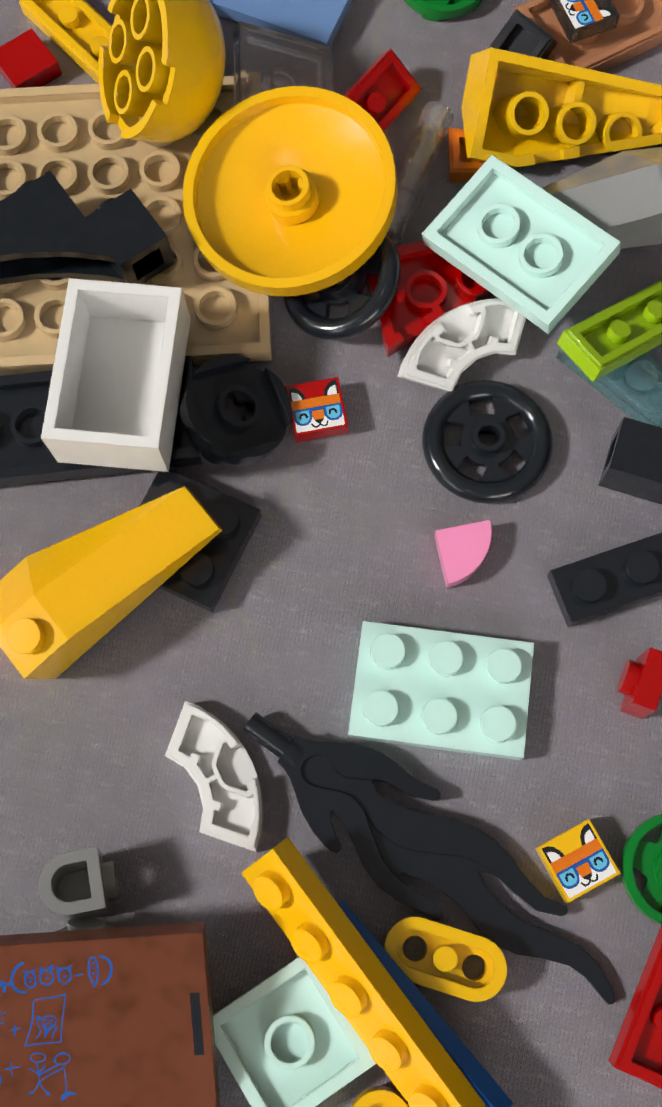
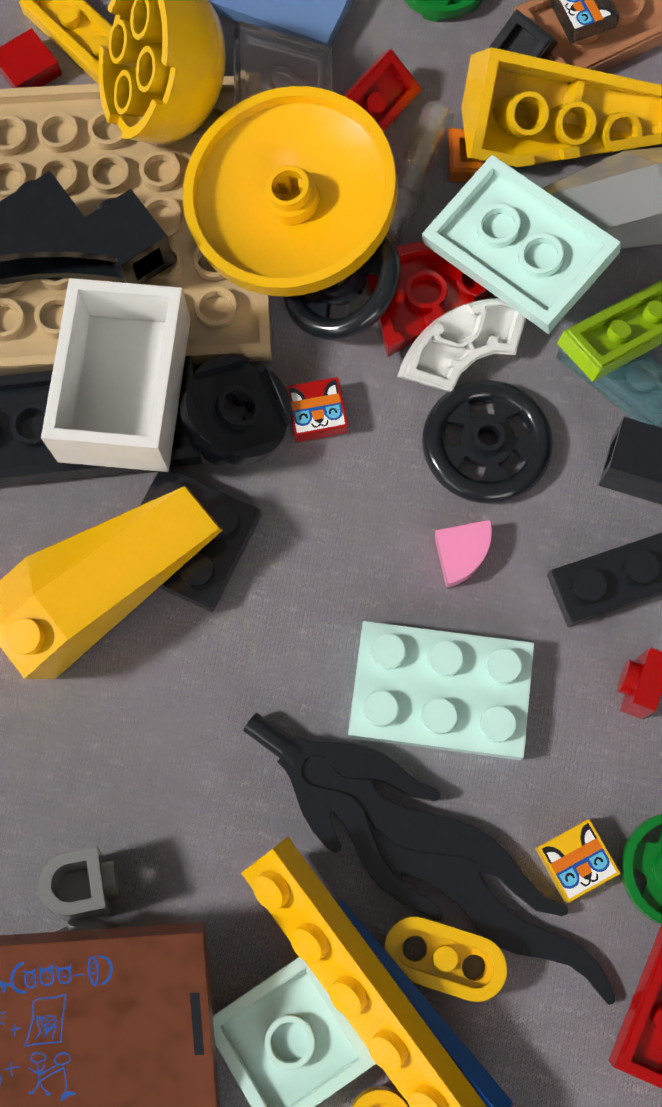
(223, 775): white tile -> none

